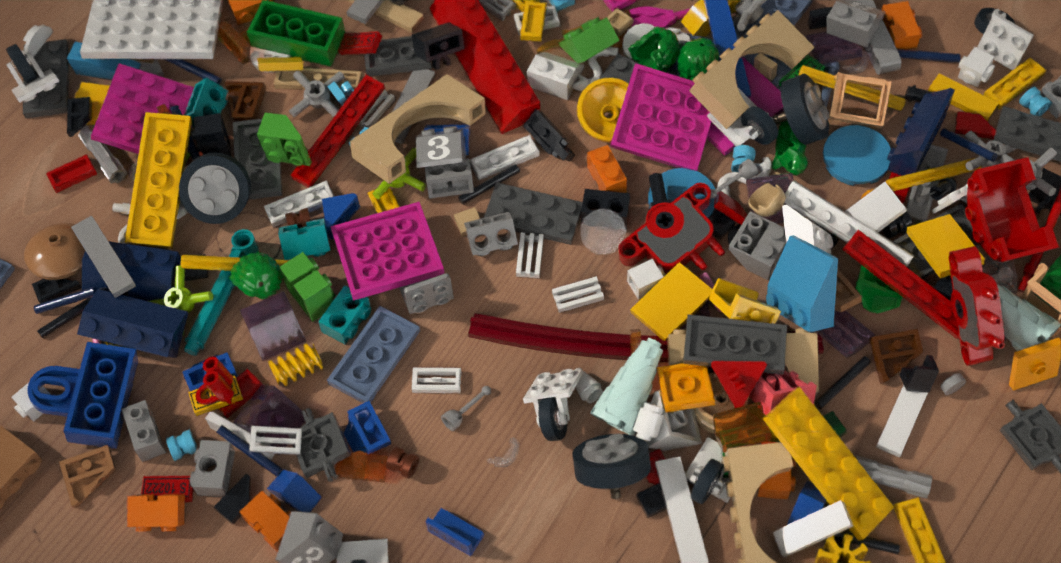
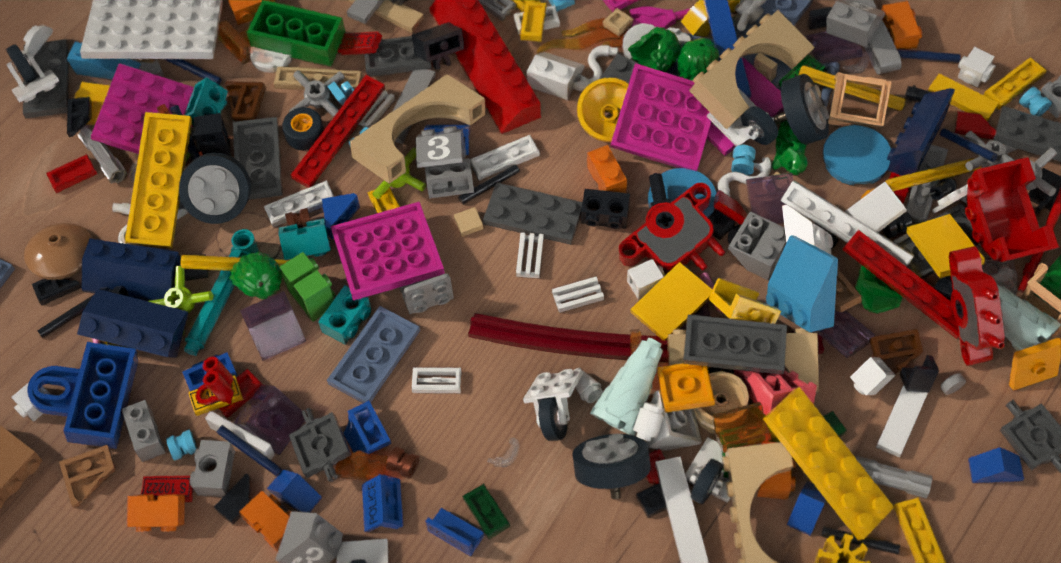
(65, 300): dark blue bar -> none
(103, 256): light grey tile -> none
(275, 430): white tile -> none
(280, 64): yellow tile -> none
(282, 141): bright green slope -> none
(295, 364): yellow piece -> none
(302, 128): none -> black wheel
(382, 503): none -> blue panel
(452, 419): light grey hinge -> none
(486, 511): none -> dark green plate
(490, 227): light grey brick -> none
(548, 136): black hinge -> none
(589, 40): bright green slope -> none
(603, 231): clear tile -> none
(738, 378): red piece -> none
(746, 170): light grey hinge -> none
(767, 200): tan hair -> none
(813, 529): white tile -> none
(842, 382): black bar -> none
(872, 376): none -> white brick
(996, 466): none -> blue slope
(1002, 37): white plate -> none

